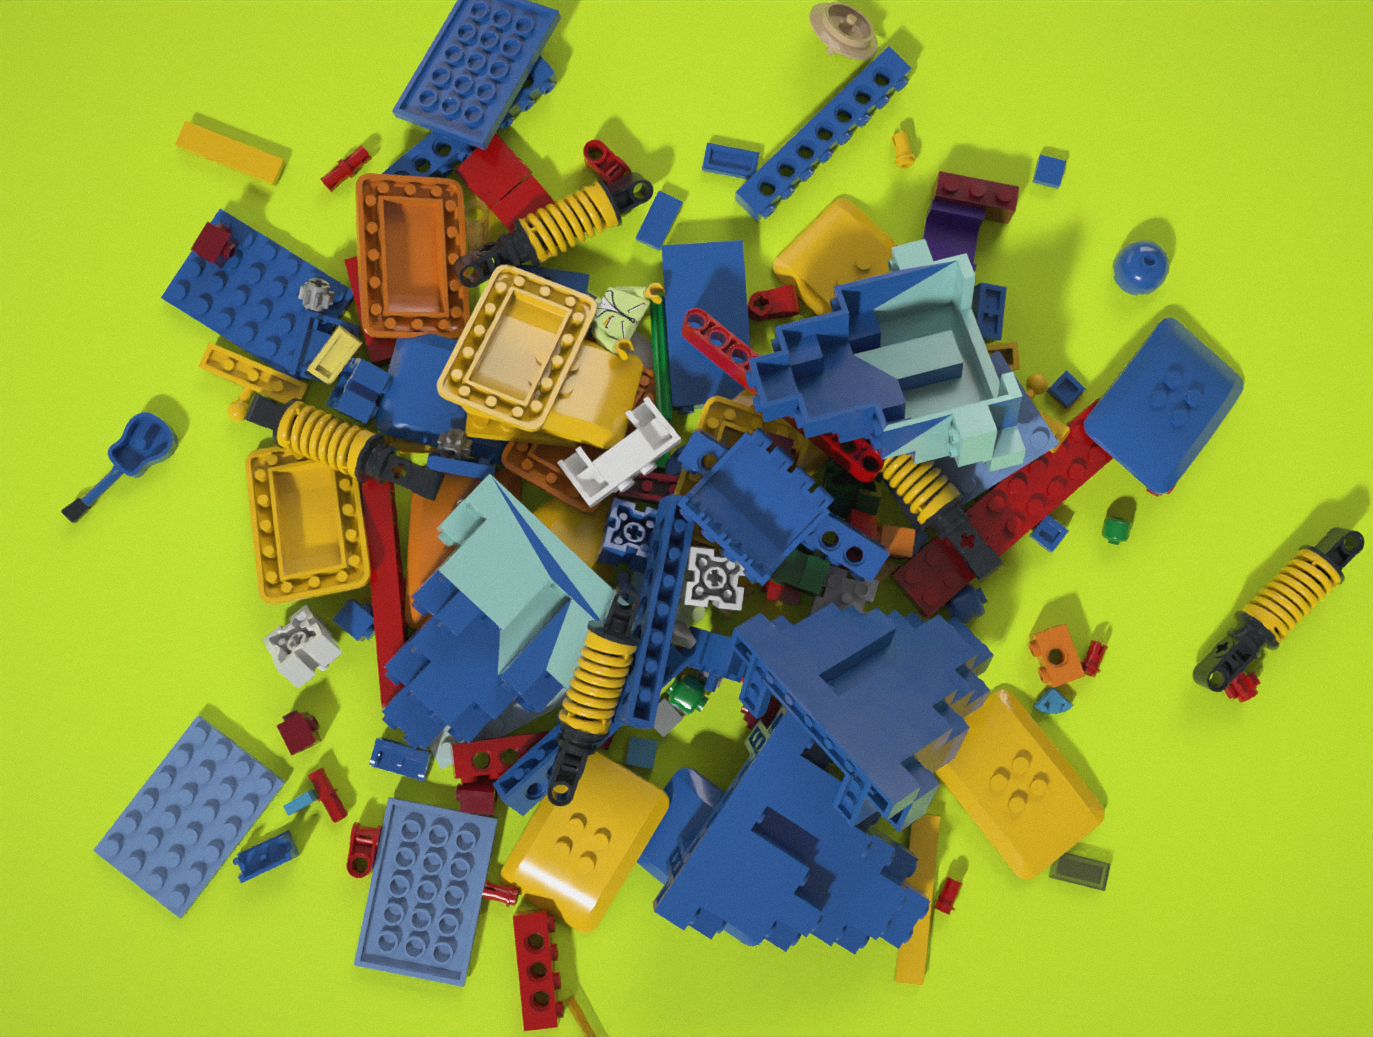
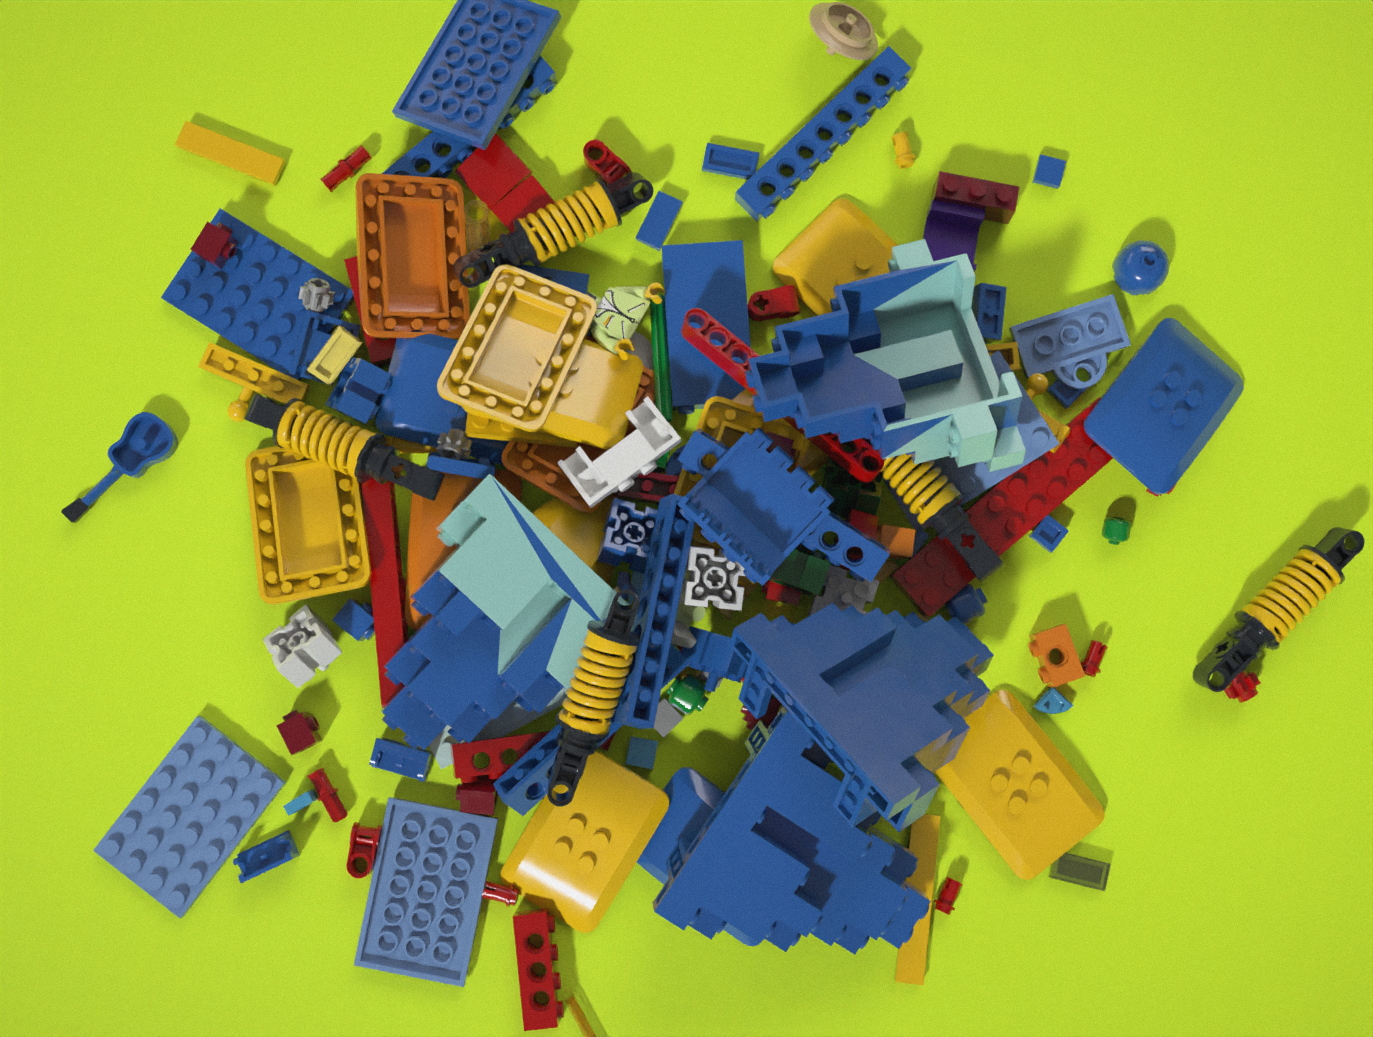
(1071, 341): none -> medium blue plate

